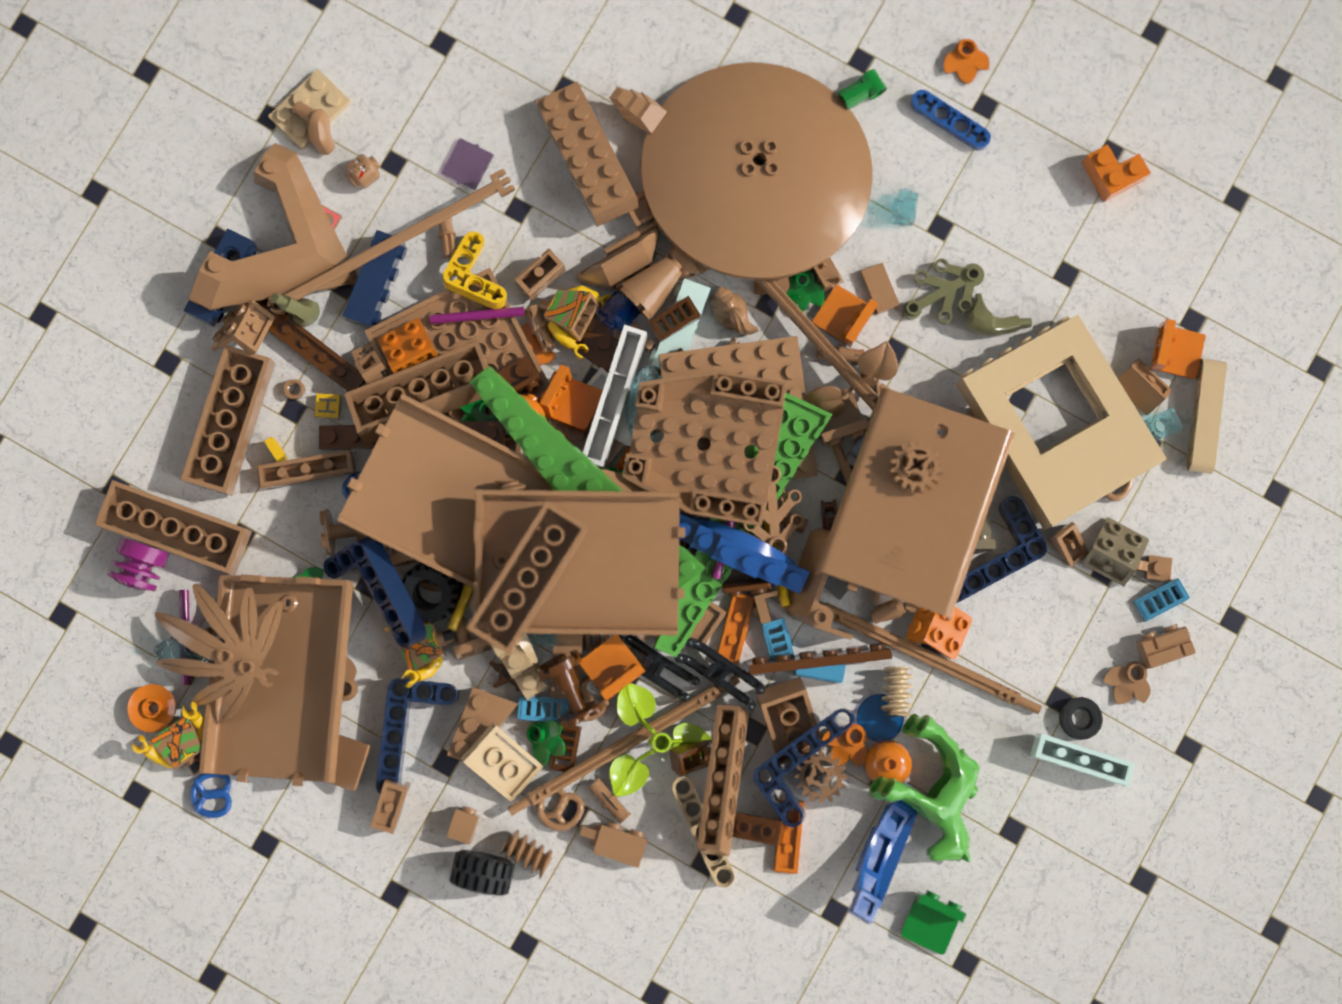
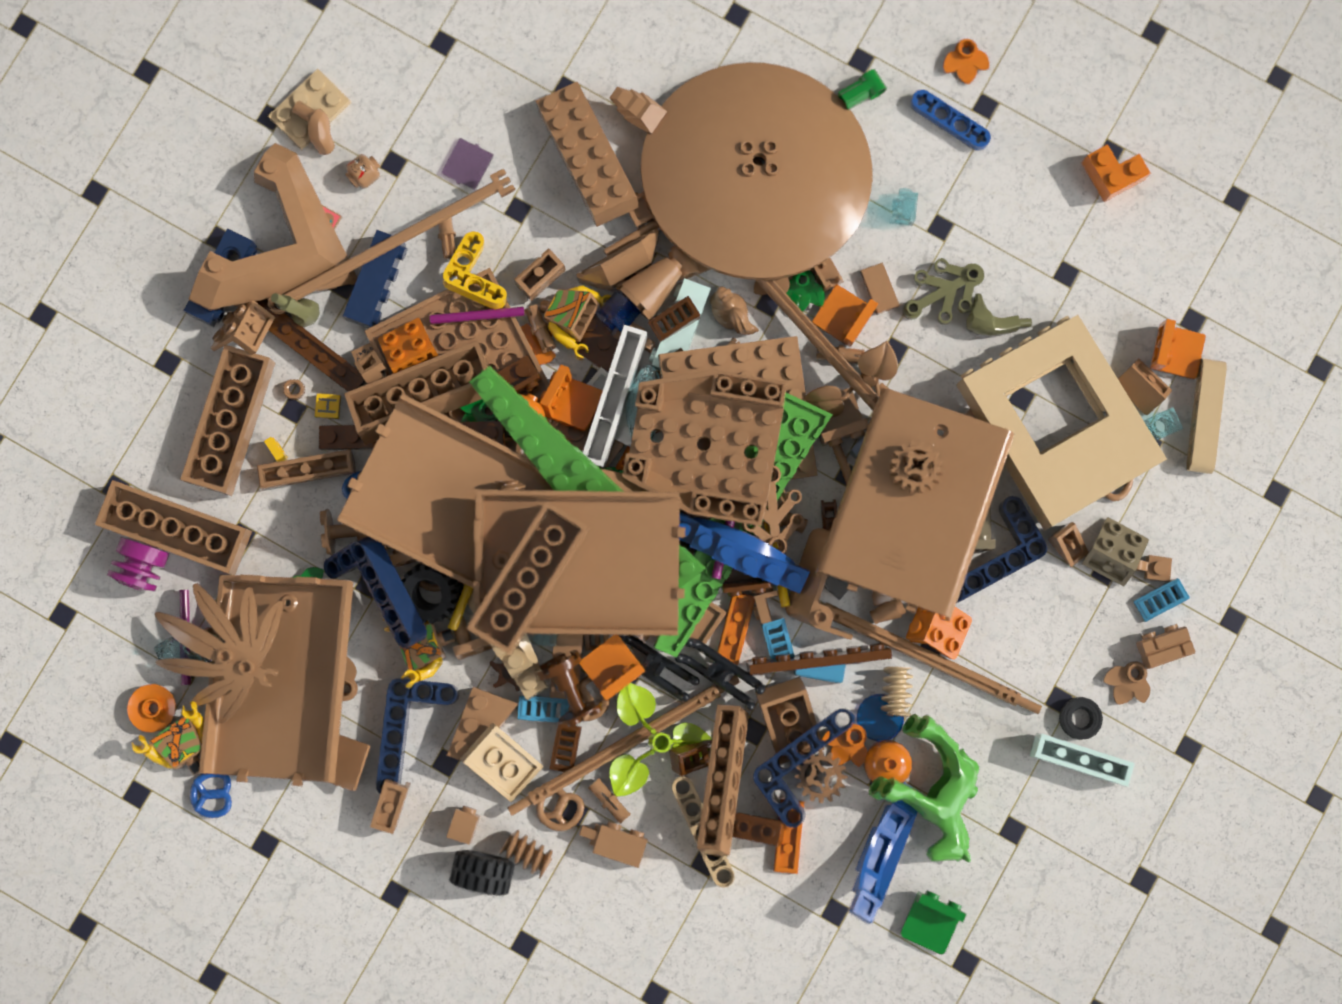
(545, 740): green plate -> none

